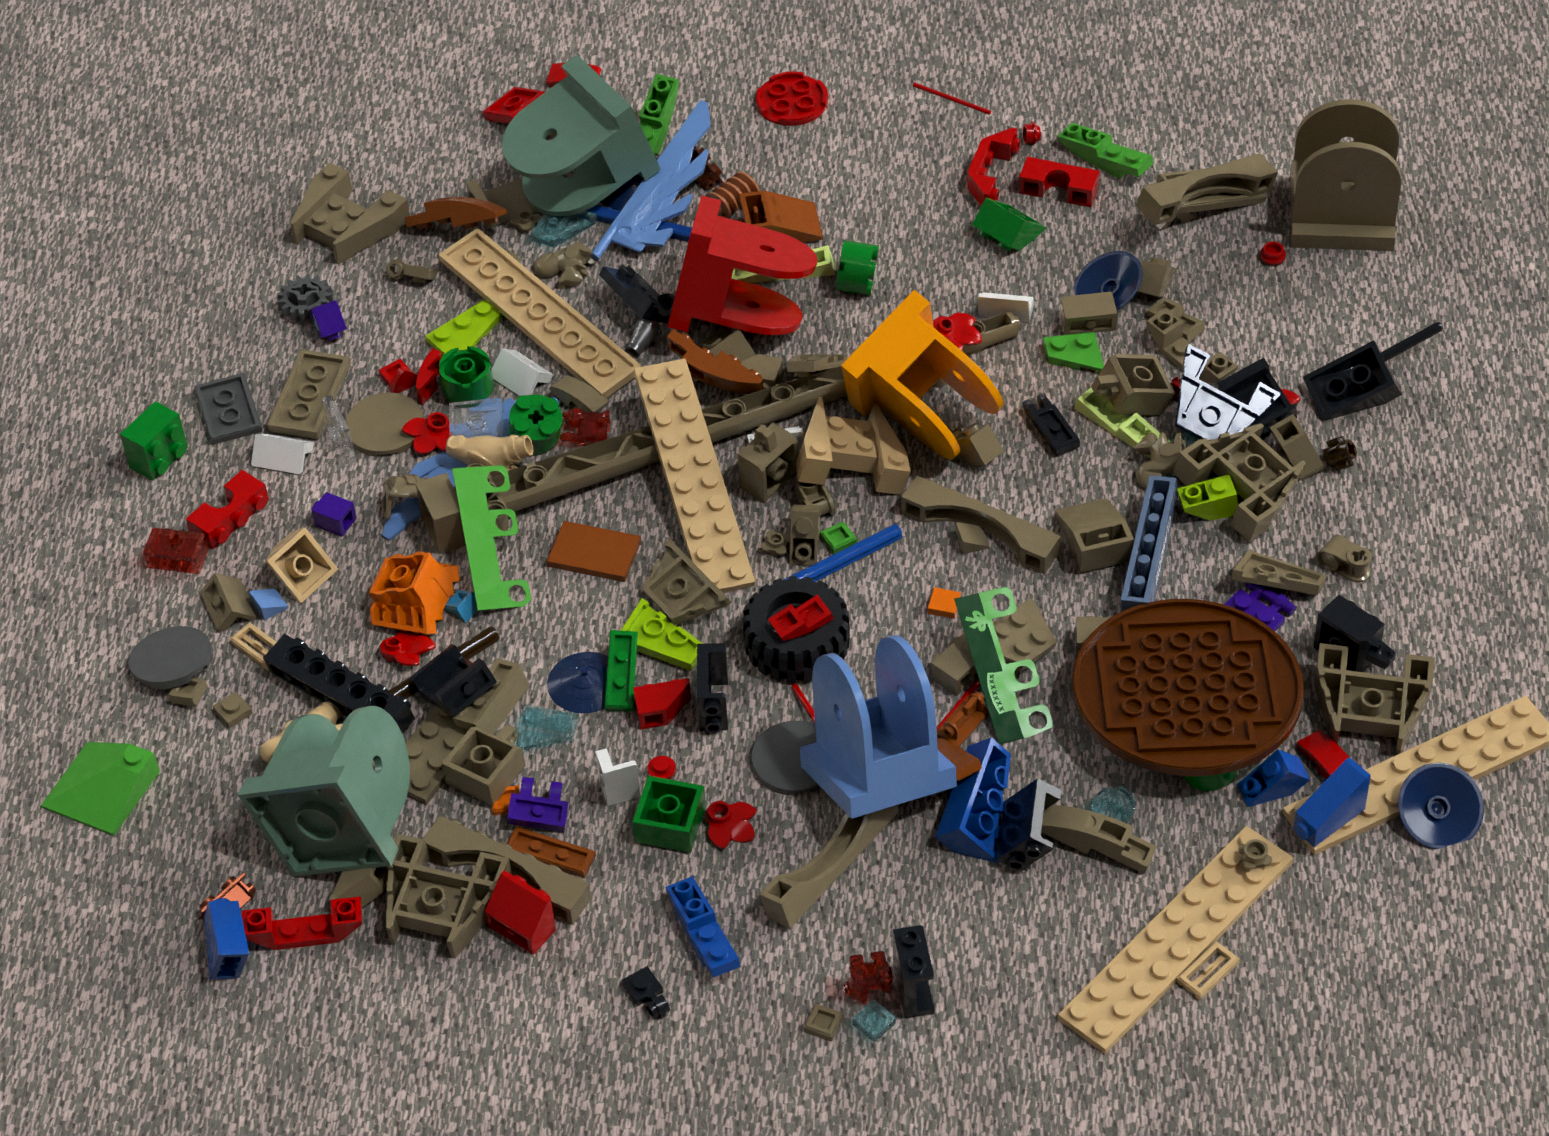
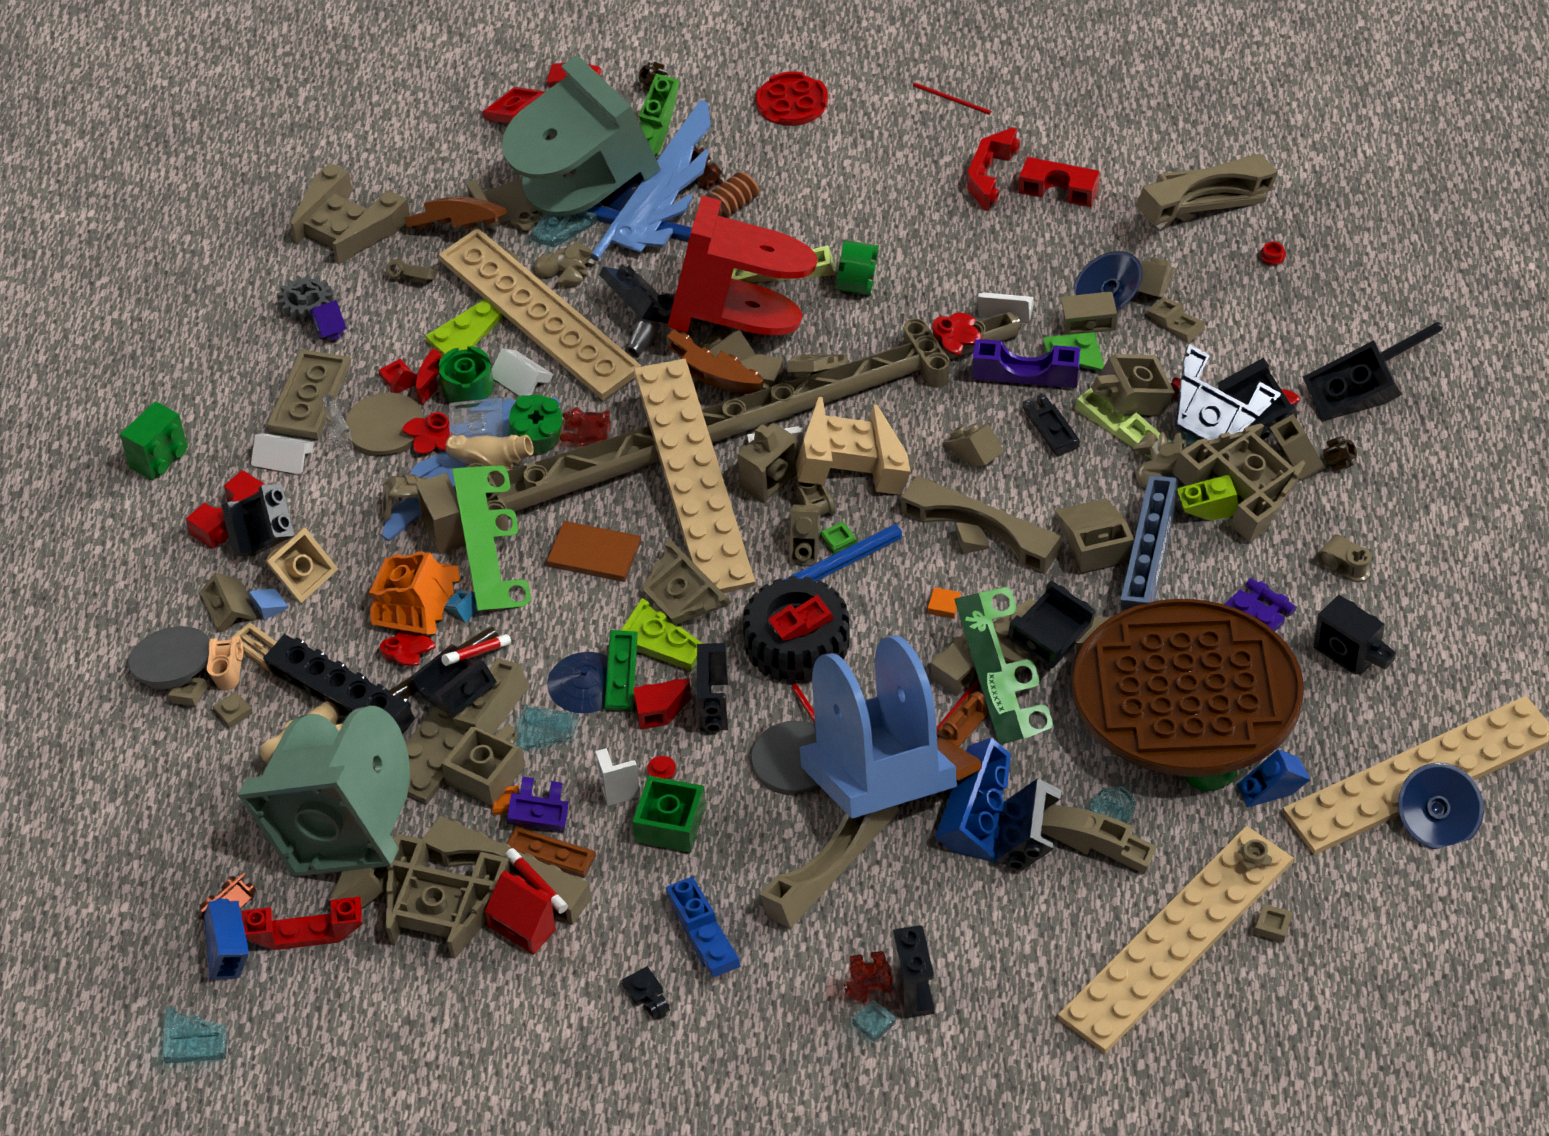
(103, 785): bright green slope -> none
(176, 550): clear red brick -> none
(192, 1038): none -> clear light blue wing
(225, 662): none -> light nougat piece
(228, 408): dark grey tile -> none
(258, 521): none -> black panel
(333, 514): dark purple brick -> none
(476, 649): none -> red bar
(535, 879): none -> red bar
(575, 391): dark tan slope -> none
(648, 74): none -> dark brown gear
(732, 826): red plate -> none
(773, 548): dark tan plate -> none
(782, 214): dark orange slope -> none
(823, 1022): dark tan tile -> none
(903, 363): light orange piece -> none
(996, 363): none -> dark purple arch
(1006, 225): green slope -> none
(1031, 133): red plate -> none
(1052, 625): none -> black panel
(1101, 152): bright green slope -> none
(1168, 335): dark tan slope -> none
(1193, 987): tan tile -> none
(1273, 923): none -> dark tan plate
(1275, 573): dark tan wing -> none
(1323, 752): red slope -> none
(1333, 803): blue slope -> none
(1345, 190): dark tan piece -> none
(1371, 701): dark tan wedge -> none

